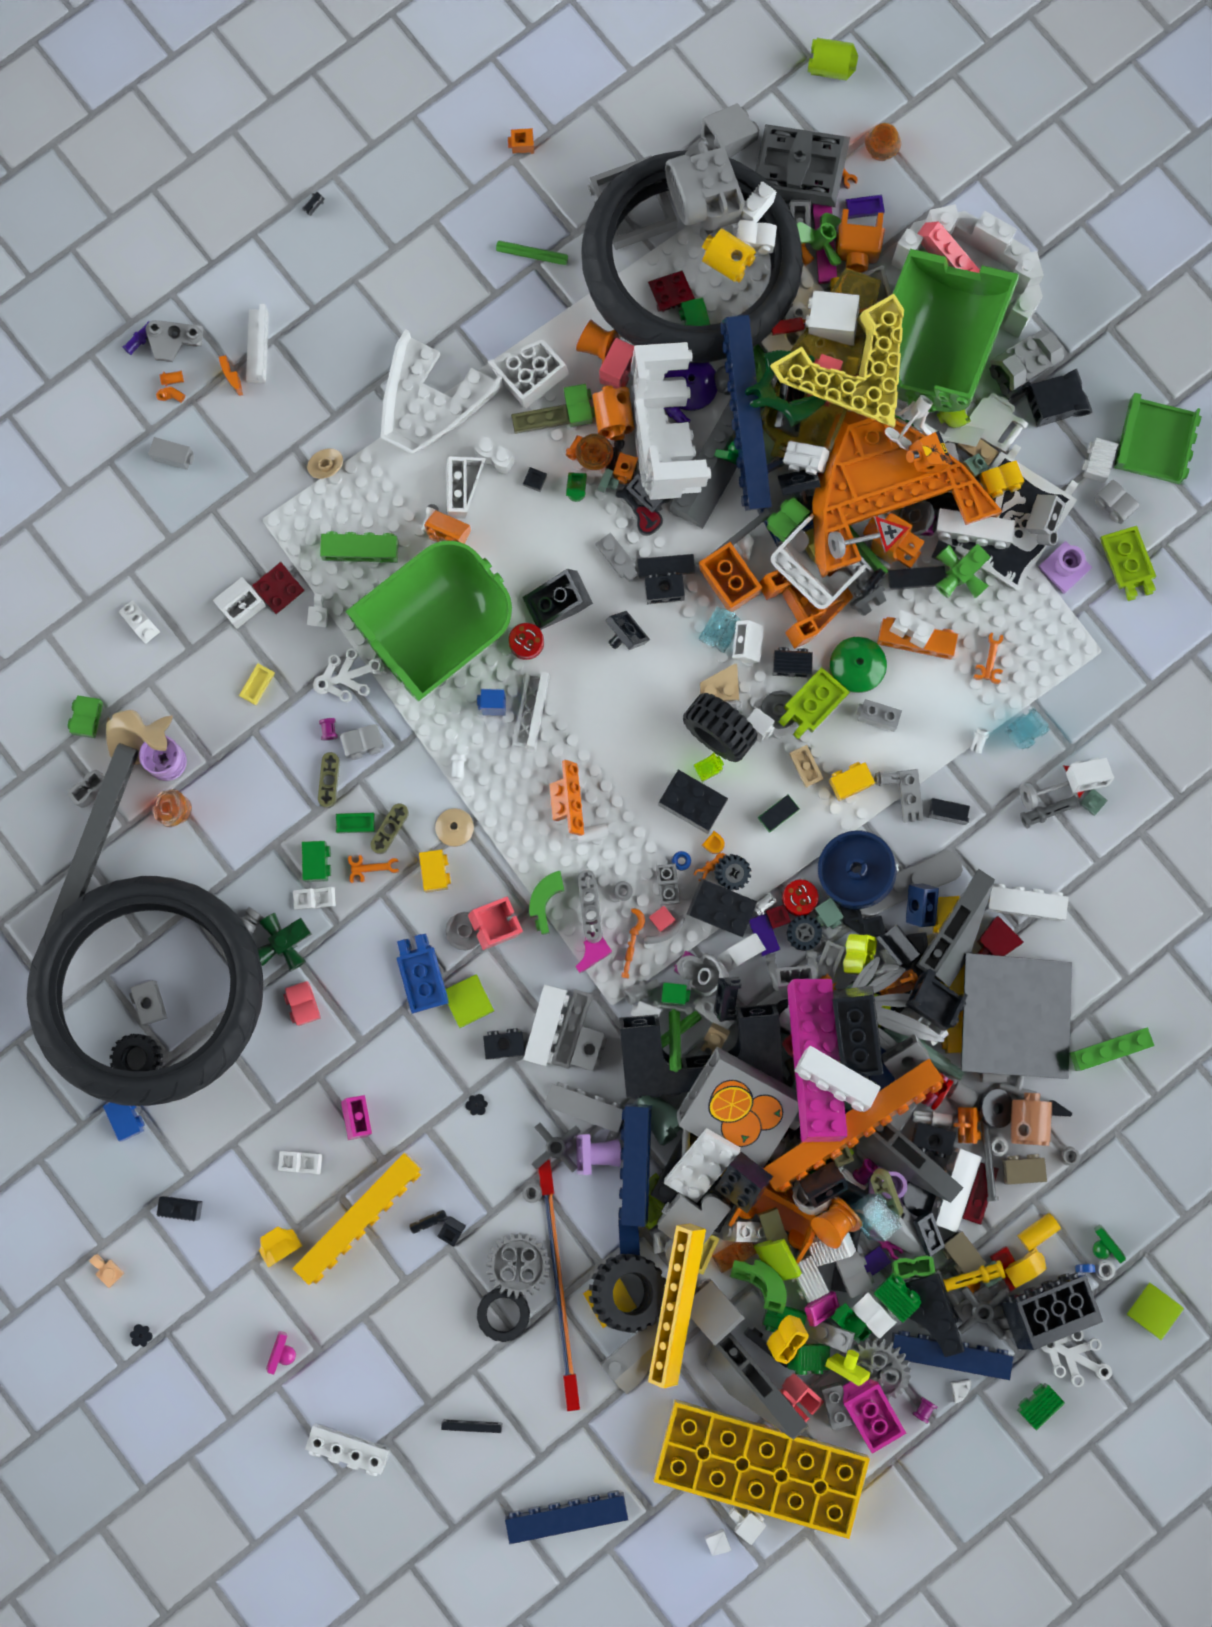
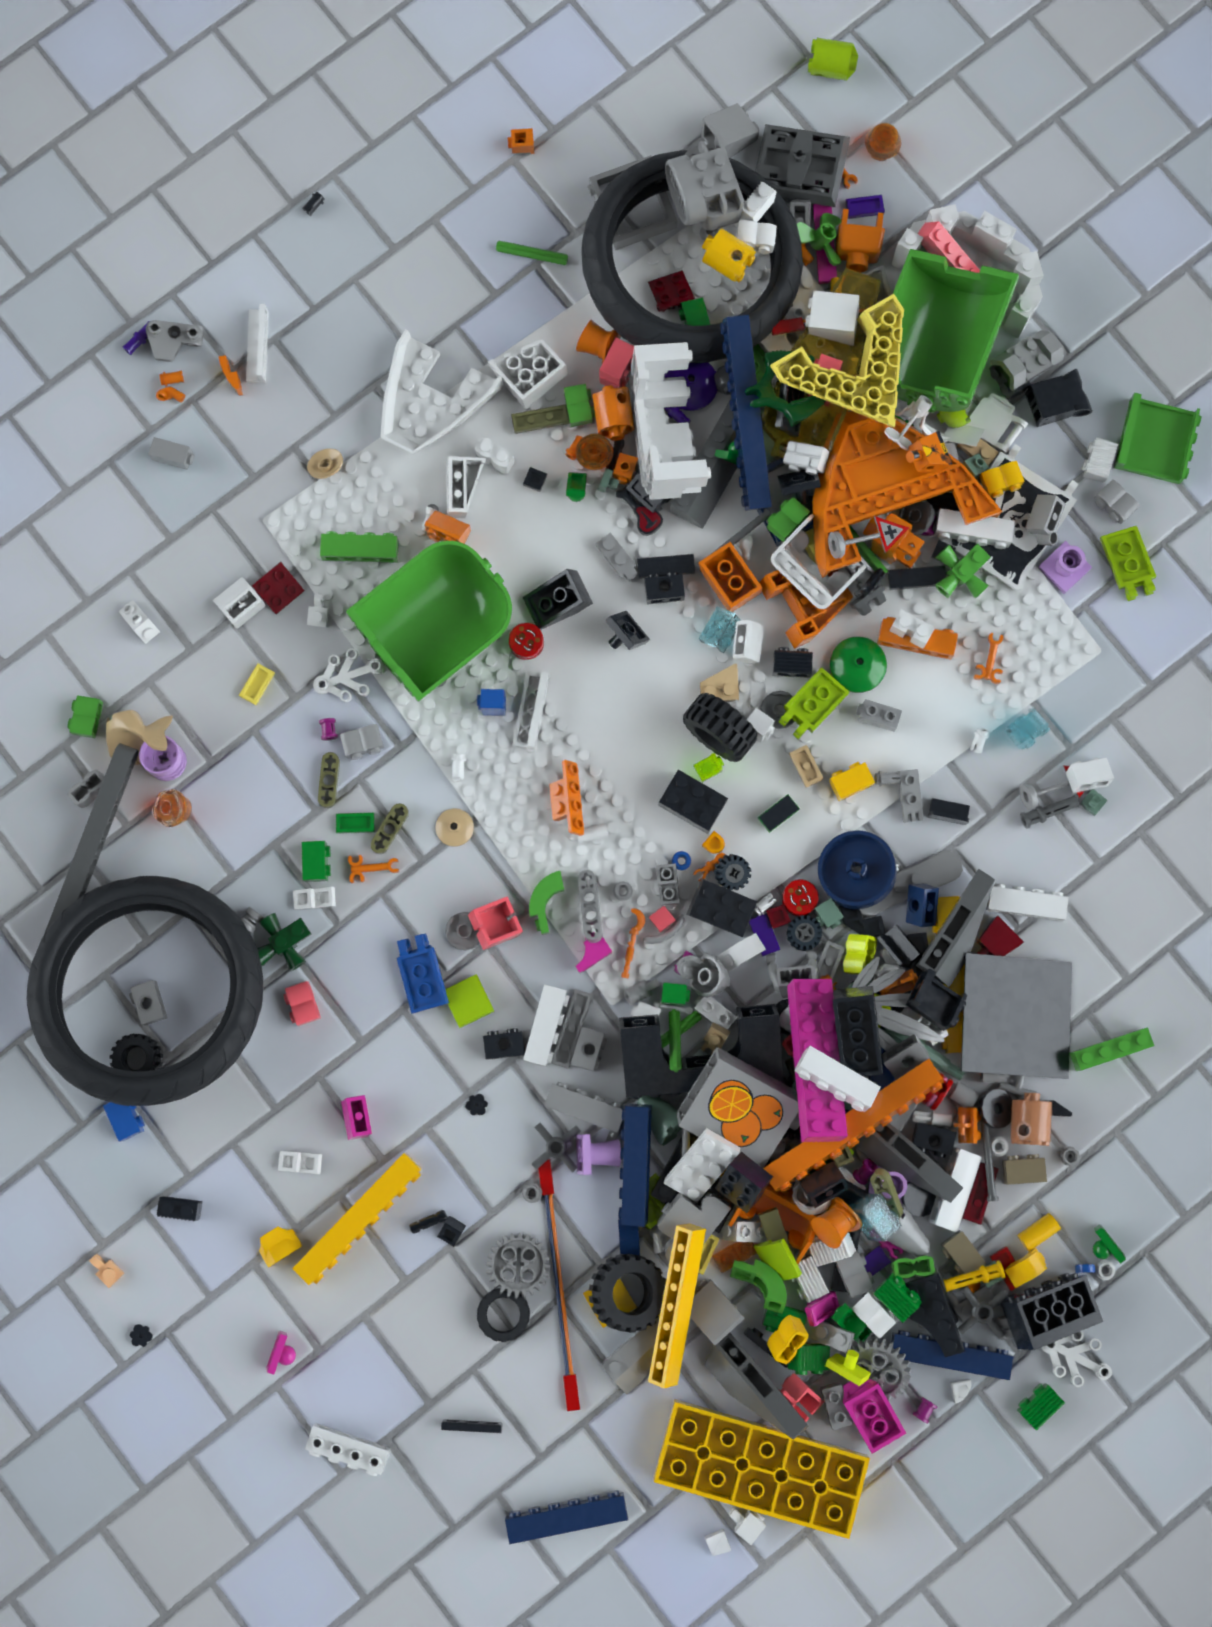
(434, 870): yellow brick -> none
(726, 998): black hinge -> none
(928, 1232): black panel -> none
(1155, 1311): lime slope -> none

